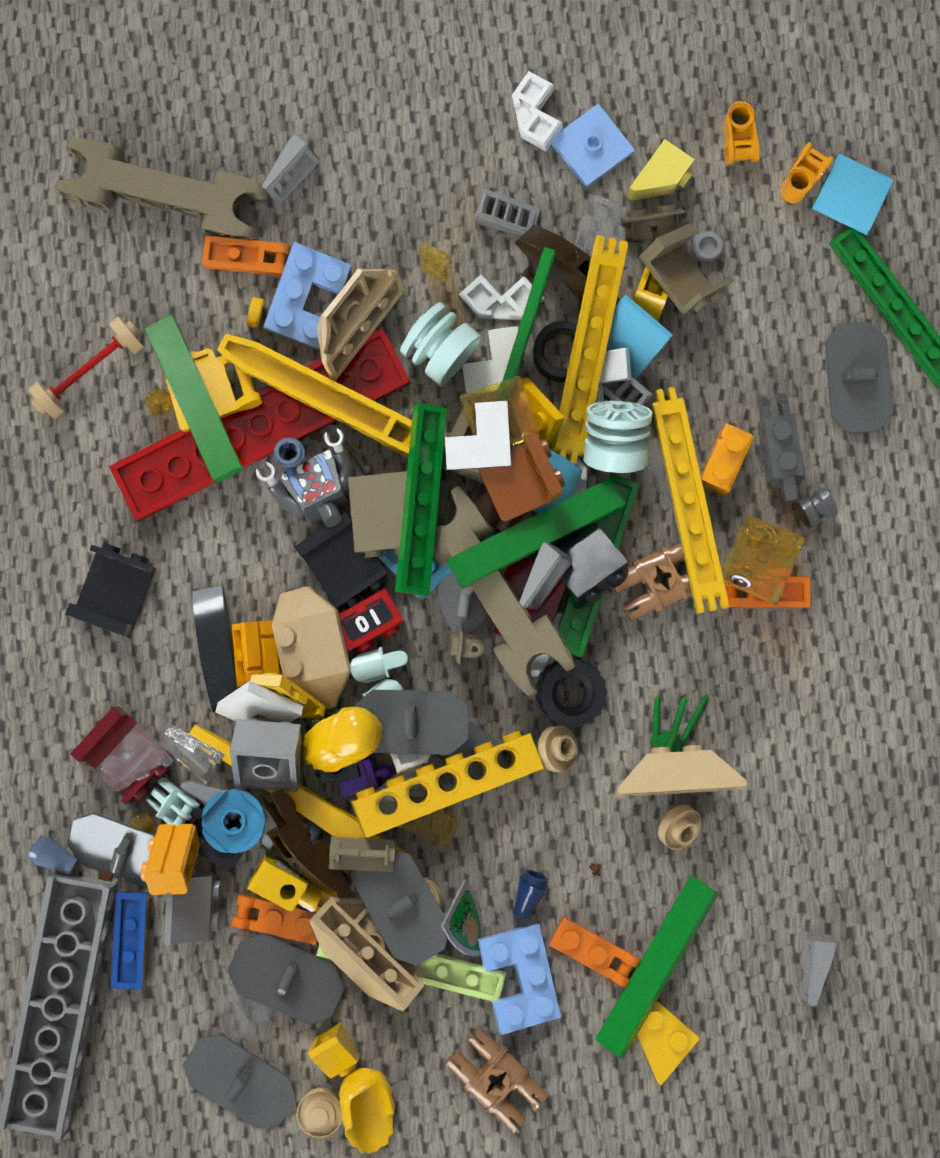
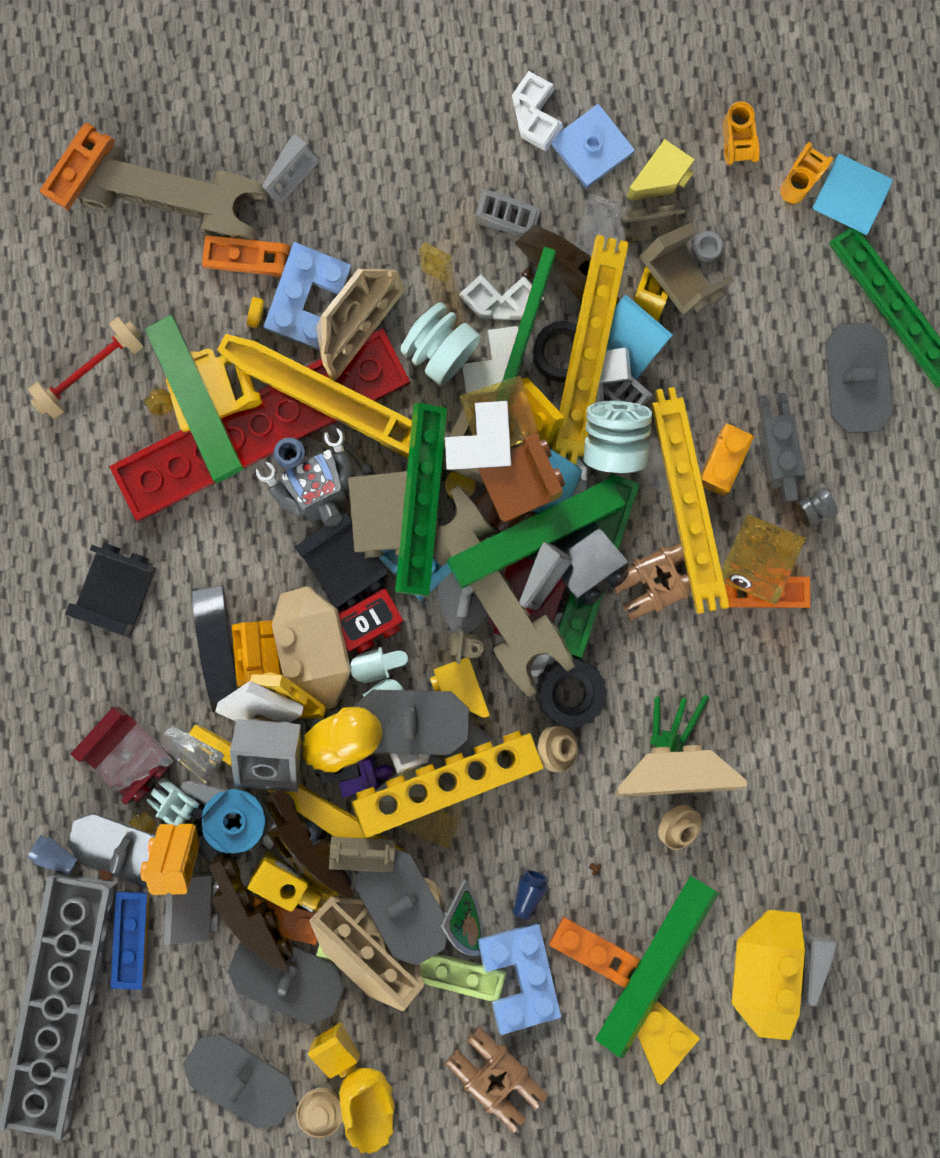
(76, 166): none -> orange plate
(252, 925): none -> dark brown slope
(455, 479): none -> yellow tile
(463, 683): none -> yellow slope
(770, 974): none -> yellow wedge

